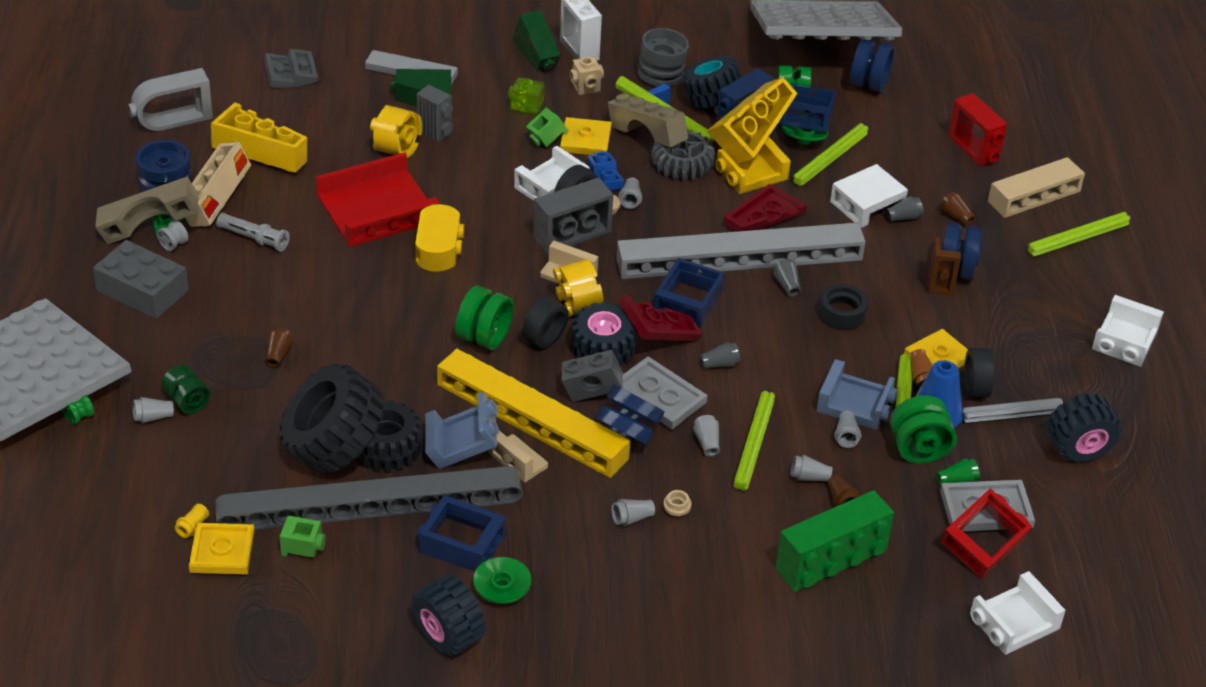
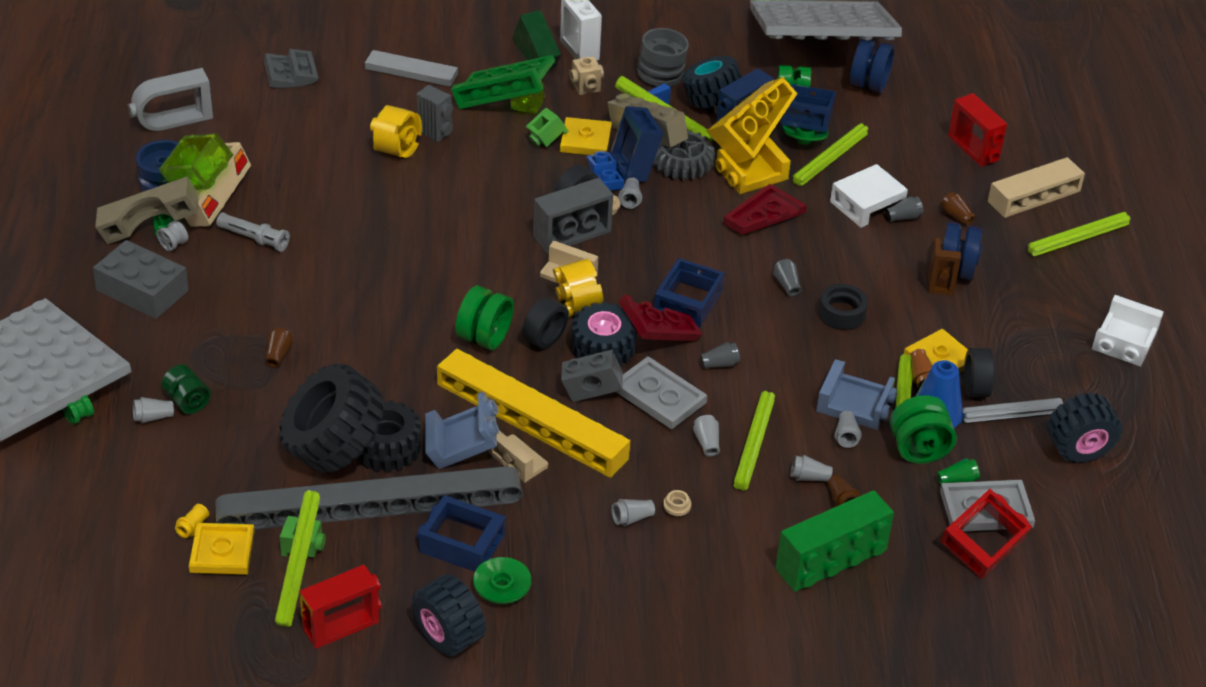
(199, 159): none -> clear neon green brick
(260, 138): yellow wedge -> none
(297, 559): none -> lime axle
(335, 592): none -> red window
(372, 199): red panel -> none
(411, 81): dark green slope -> none
(438, 238): yellow brick -> none
(502, 82): none -> green fence
(544, 177): white panel -> none
(630, 414): dark blue wheel -> none
(636, 143): none -> dark blue window
(742, 249): light grey brick -> none
(1018, 614): white panel -> none

